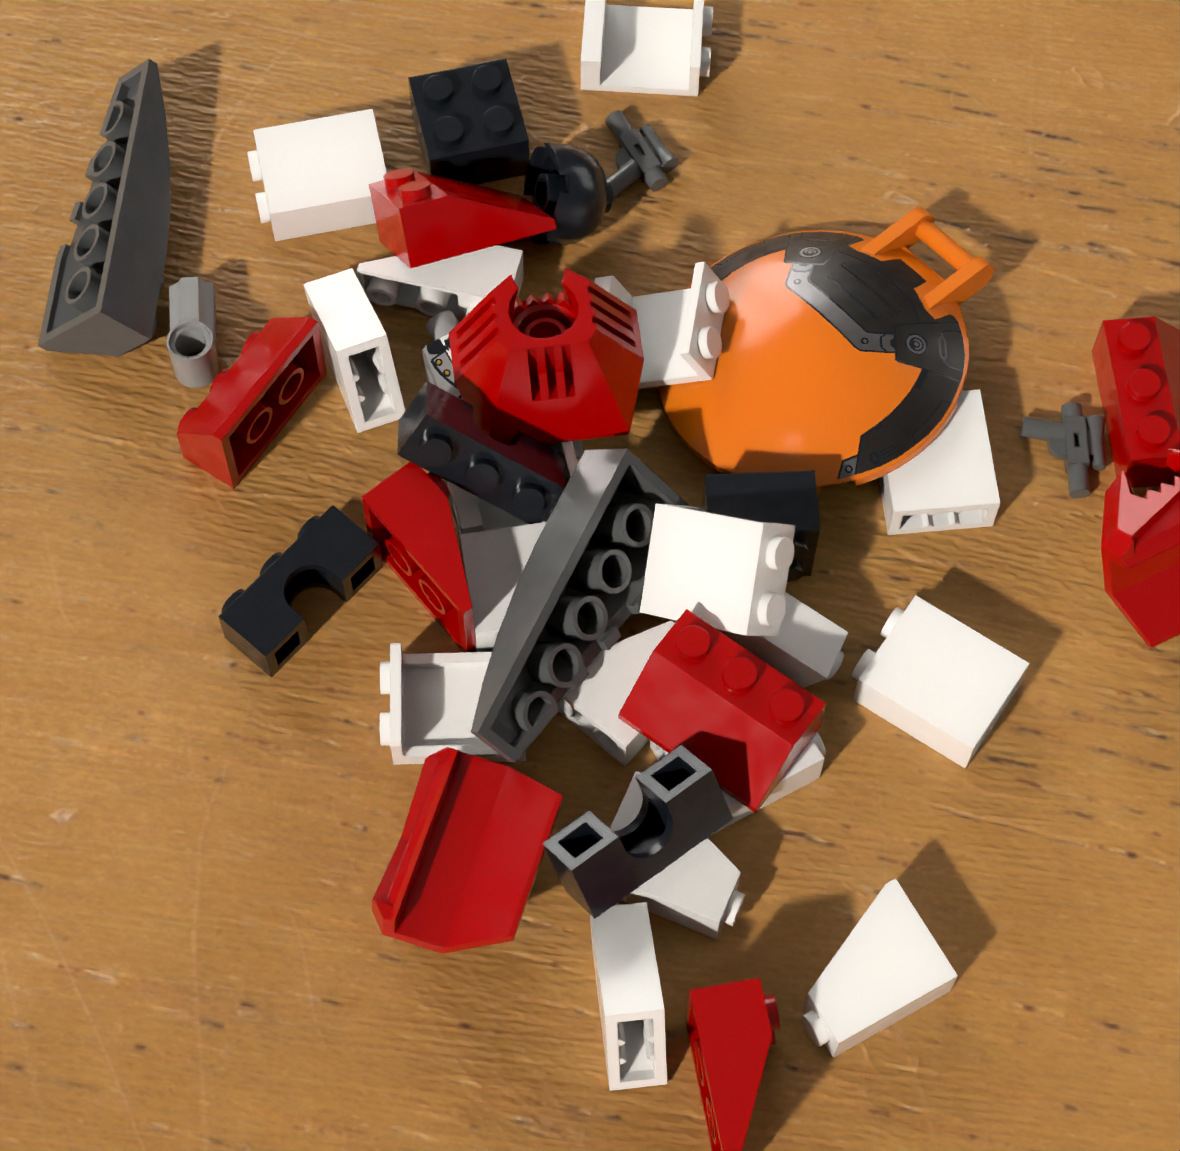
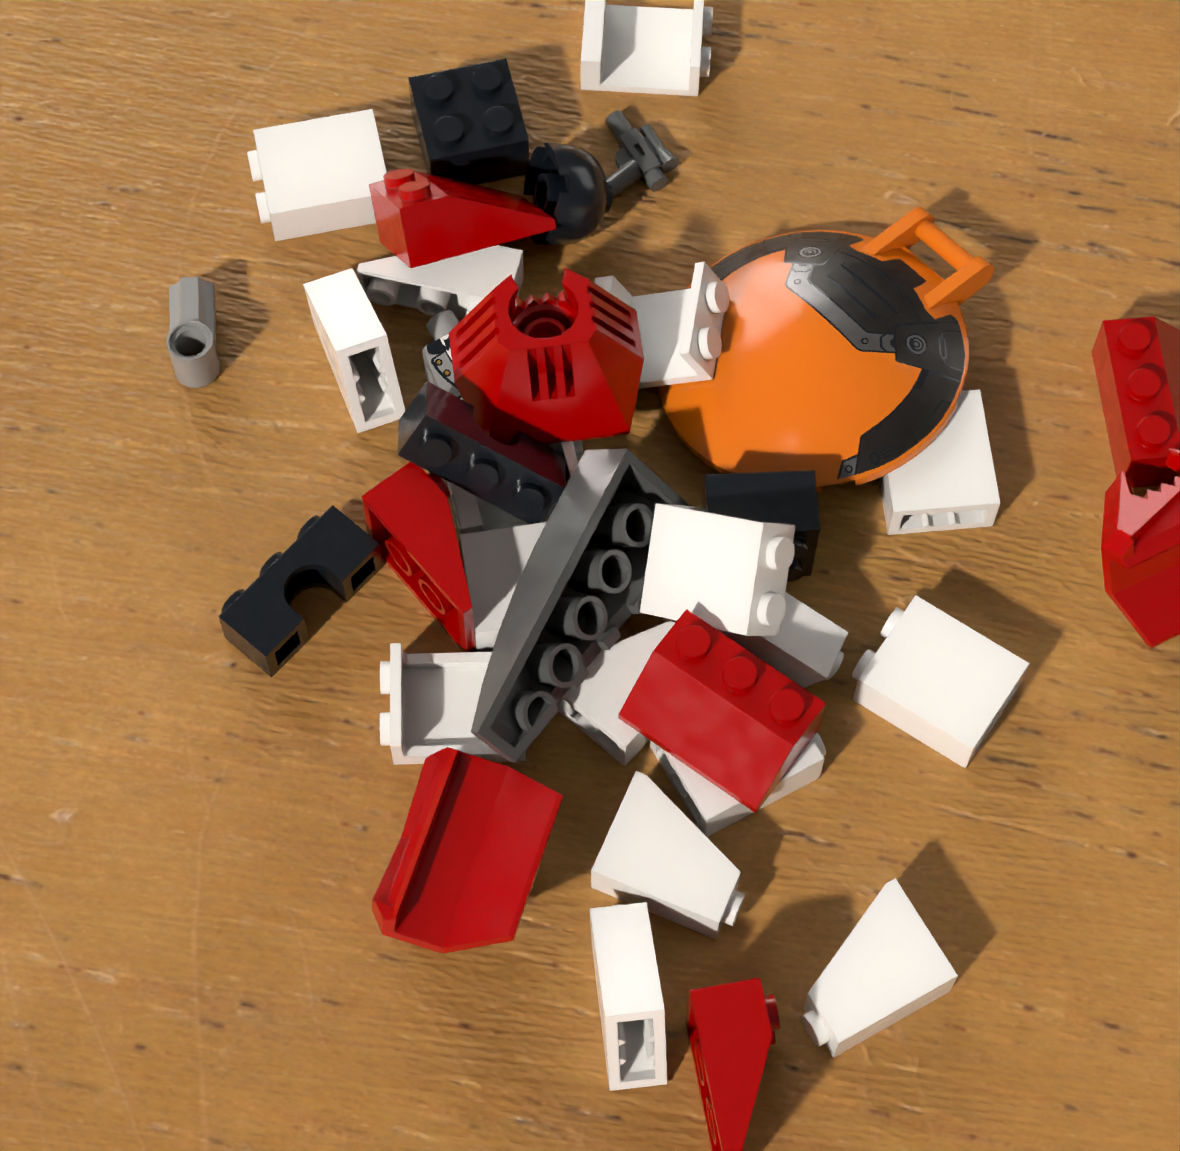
(113, 271): dark grey wedge -> none
(254, 398): red slope -> none
(676, 814): black arch -> none
(1074, 441): dark grey piece -> none

